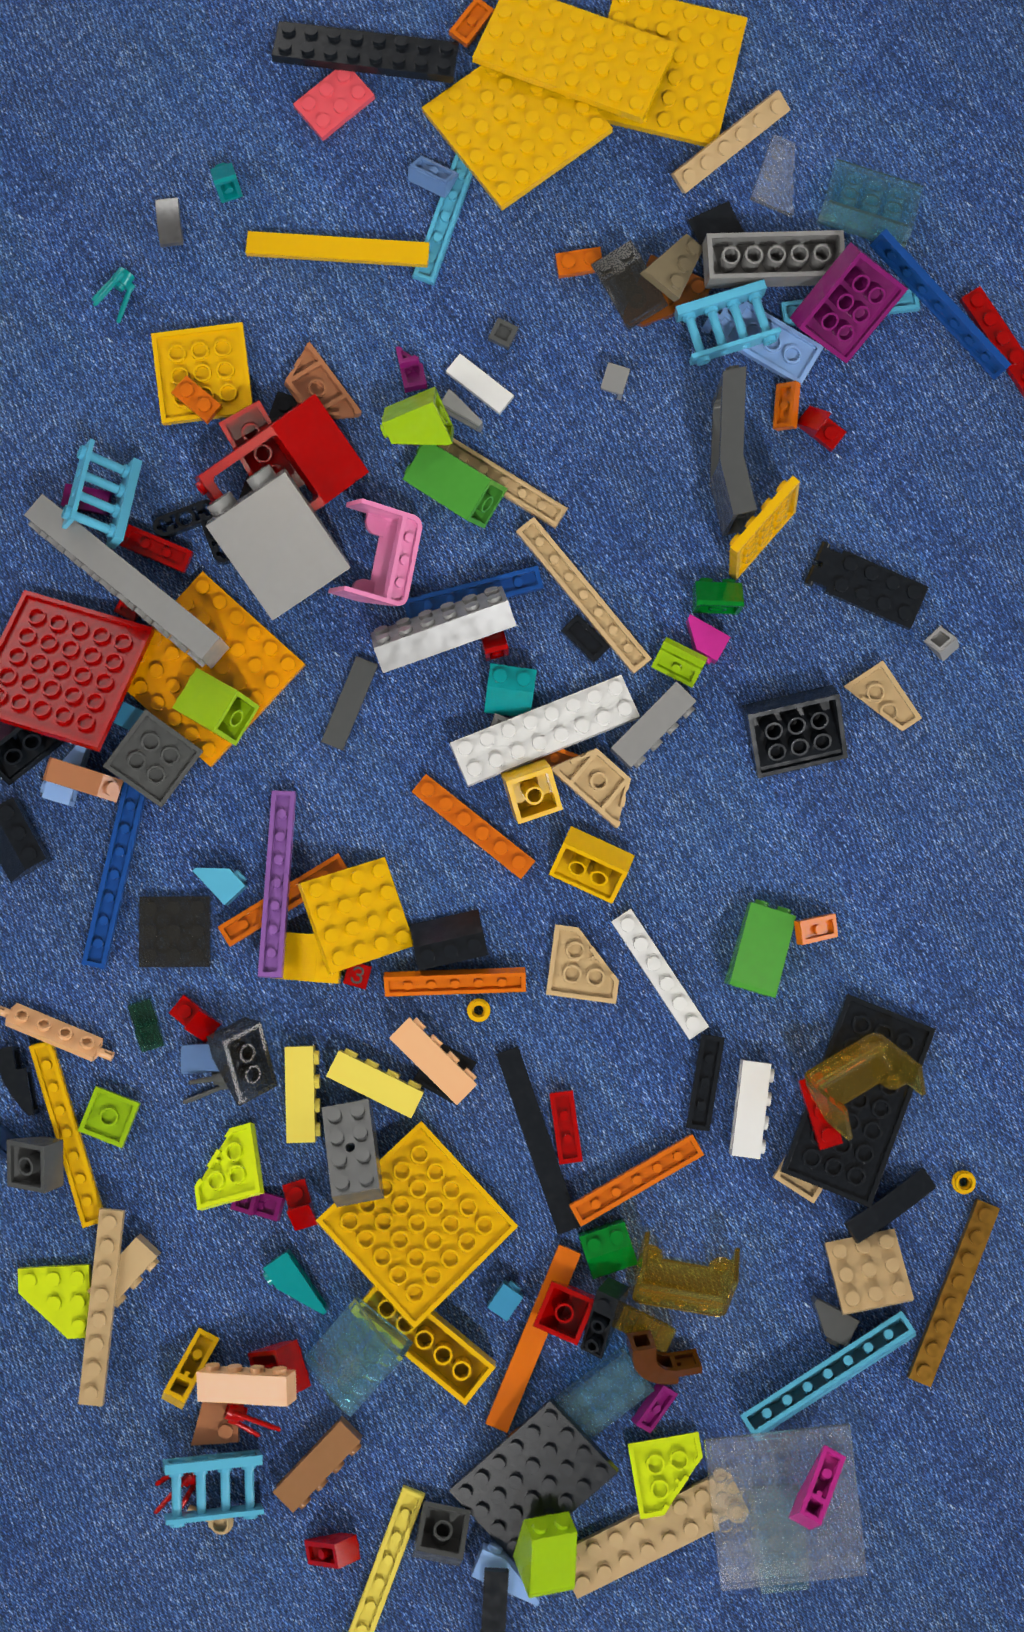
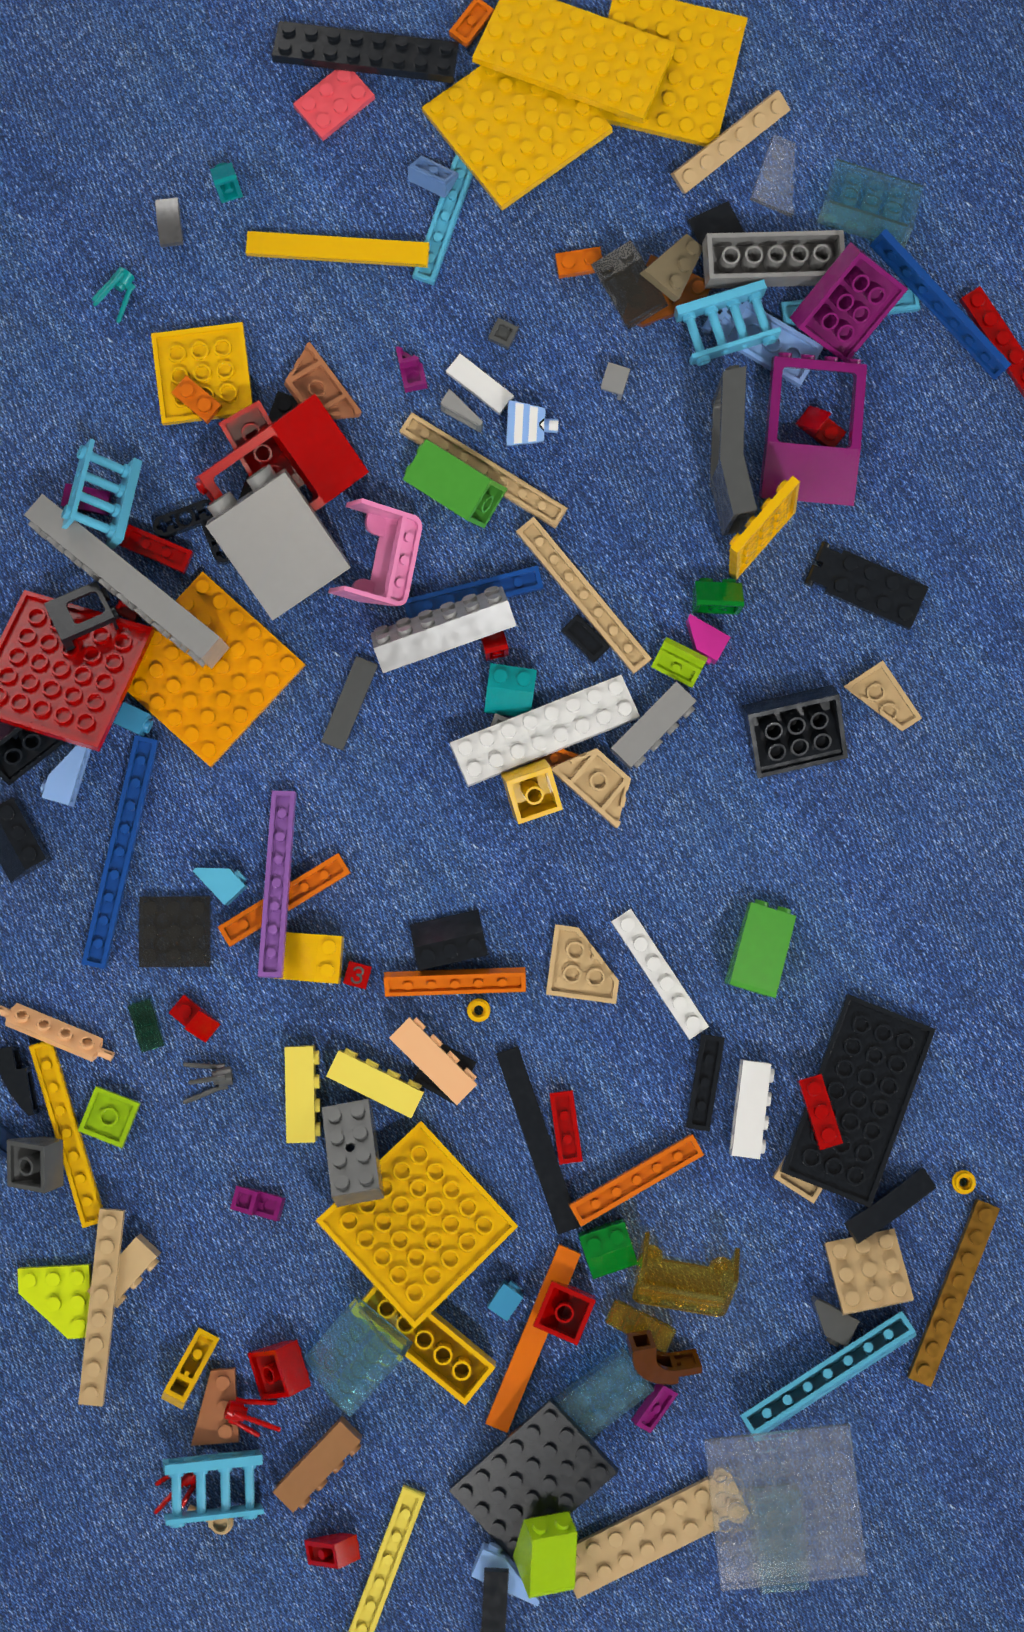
(63, 622): none -> black window
(83, 779): nougat slope -> none
(153, 758): dark grey plate -> none
(197, 1059): medium blue slope -> none
(216, 706): lime slope -> none
(232, 1171): neon yellow plate -> none
(243, 1059): clear smoke slope -> none
(246, 1385): light nougat brick -> none
(292, 1280): teal slope -> none
(299, 1203): red slope -> none
(356, 915): yellow plate -> none
(418, 420): lime slope -> none
(441, 1533): dark grey slope -> none
(473, 826): orange plate -> none
(527, 424): none -> torso
(591, 865): yellow slope -> none
(604, 1316): black slope -> none
(662, 1469): neon yellow plate -> none
(786, 405): orange plate -> none
(816, 929): orange plate -> none
(817, 1489): dark pink slope -> none
(823, 471): none -> magenta window
(857, 1070): clear yellow windscreen -> none
(942, 643): light grey slope -> none

